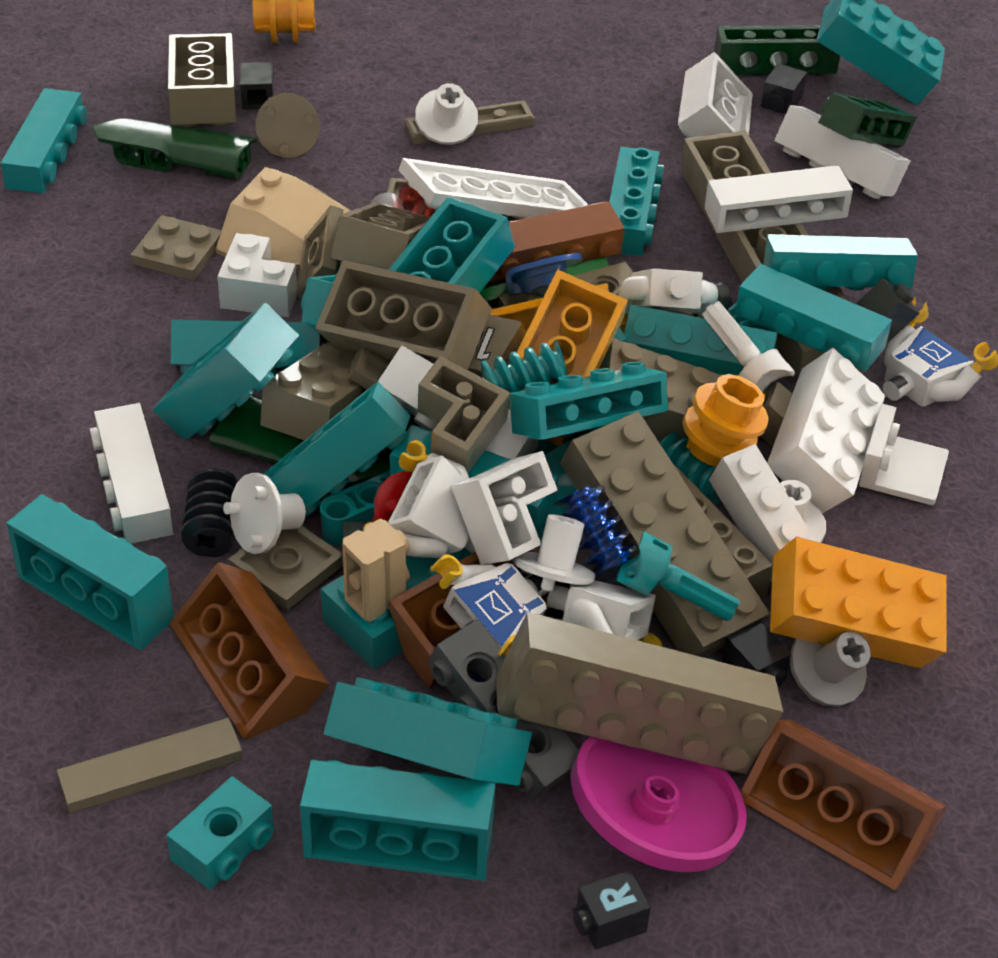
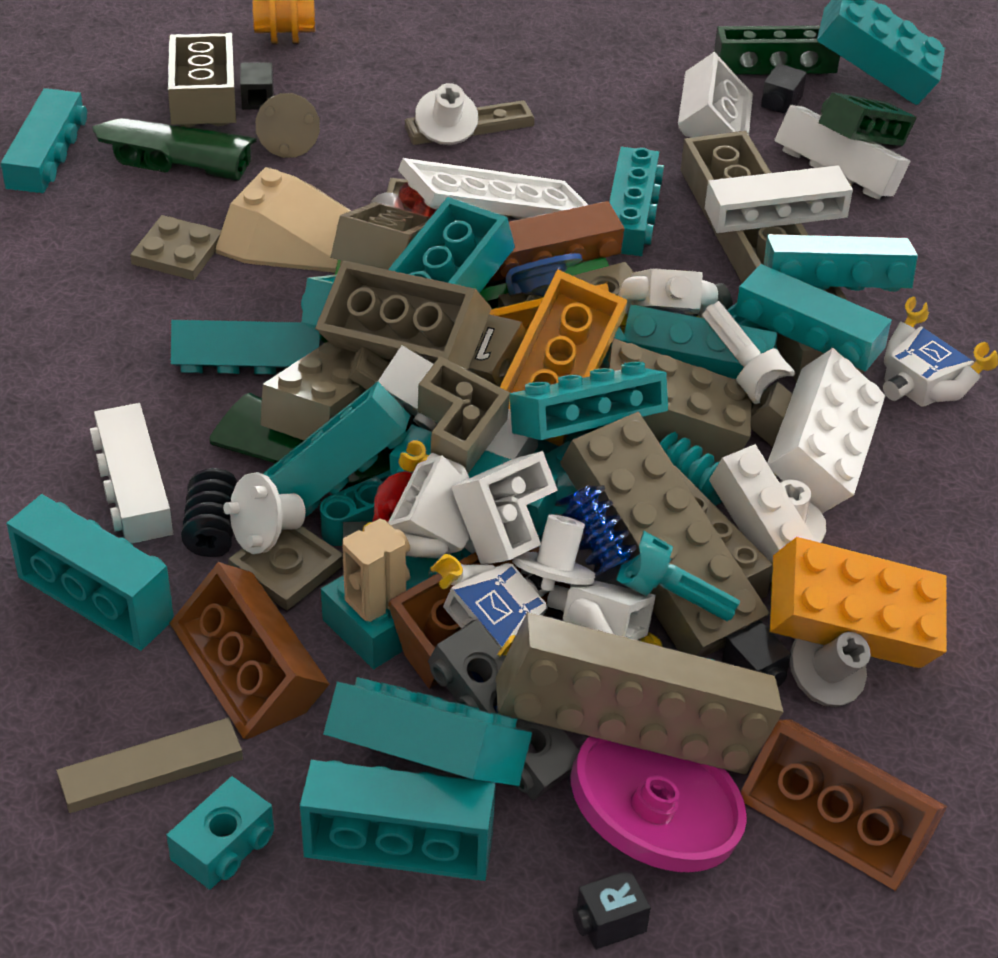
(227, 373): teal brick -> none
(252, 278): white brick -> none
(318, 249): dark tan plate -> none
(533, 368): teal piece -> none
(724, 418): light orange piece -> none
(891, 302): pearl dark grey brick -> none
(900, 464): white bracket -> none

